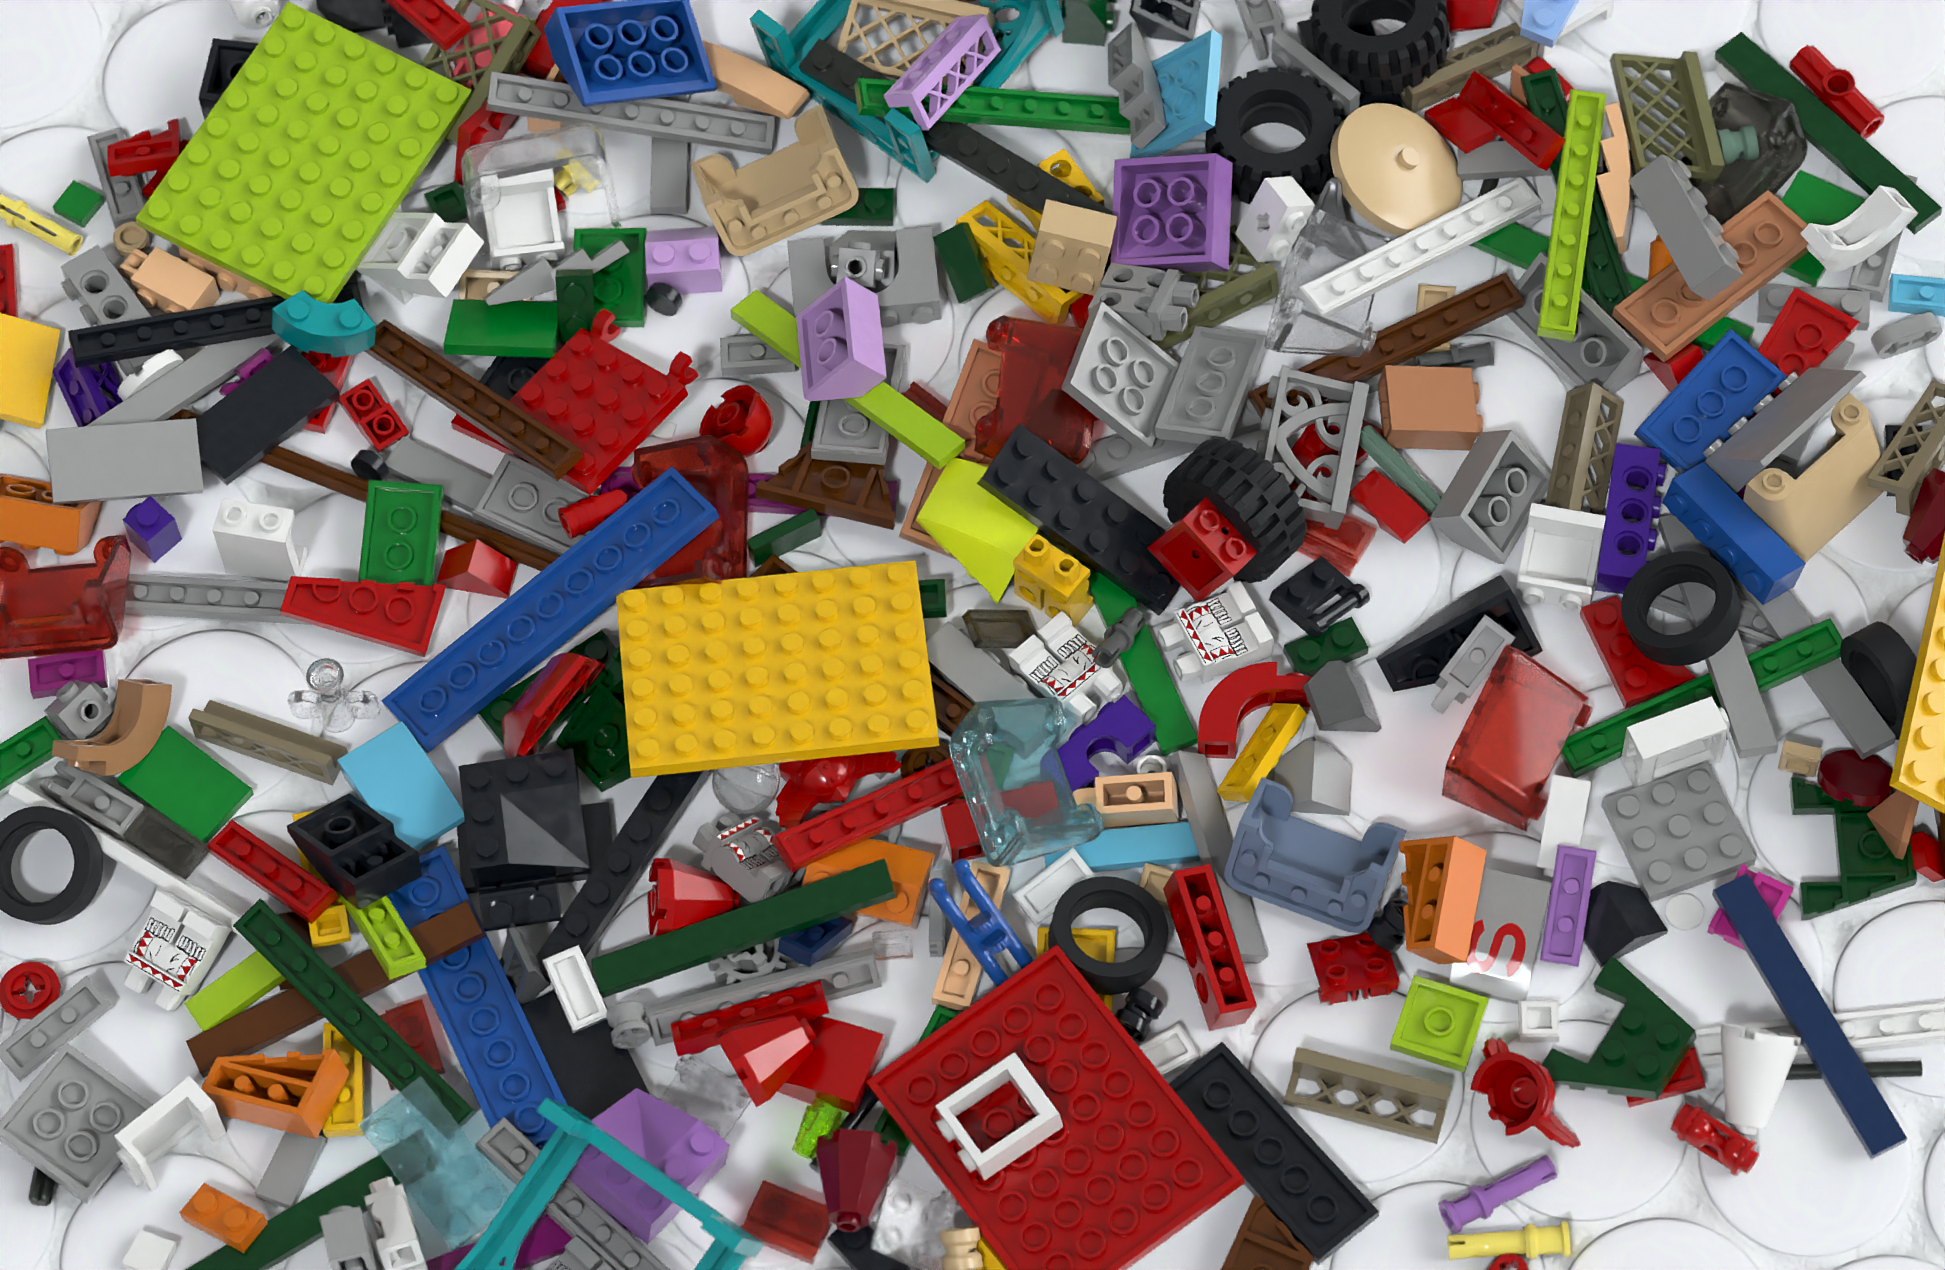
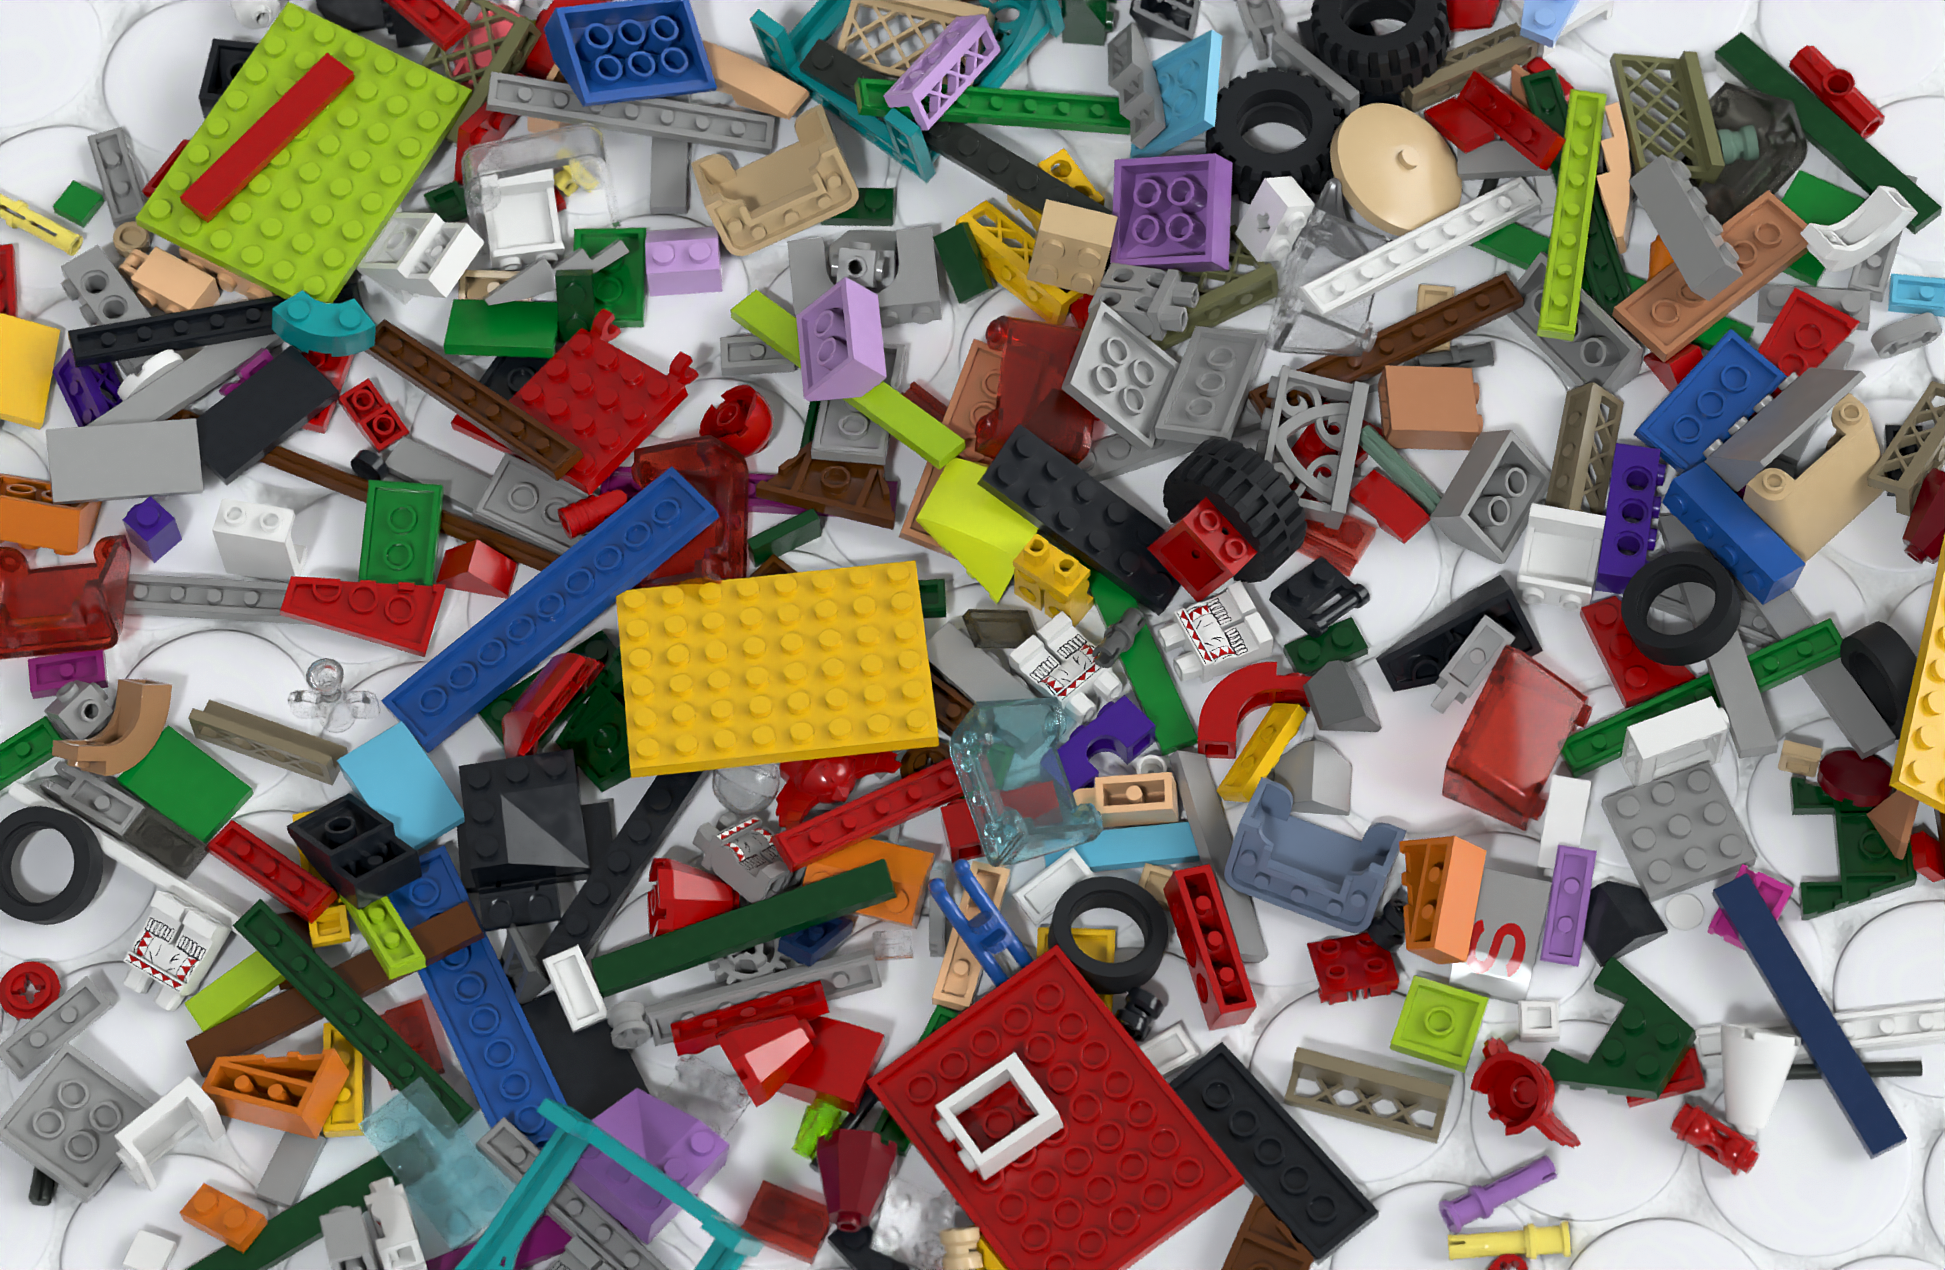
(145, 152): red wing -> none
(267, 137): none -> red tile
(663, 299): black tile -> none

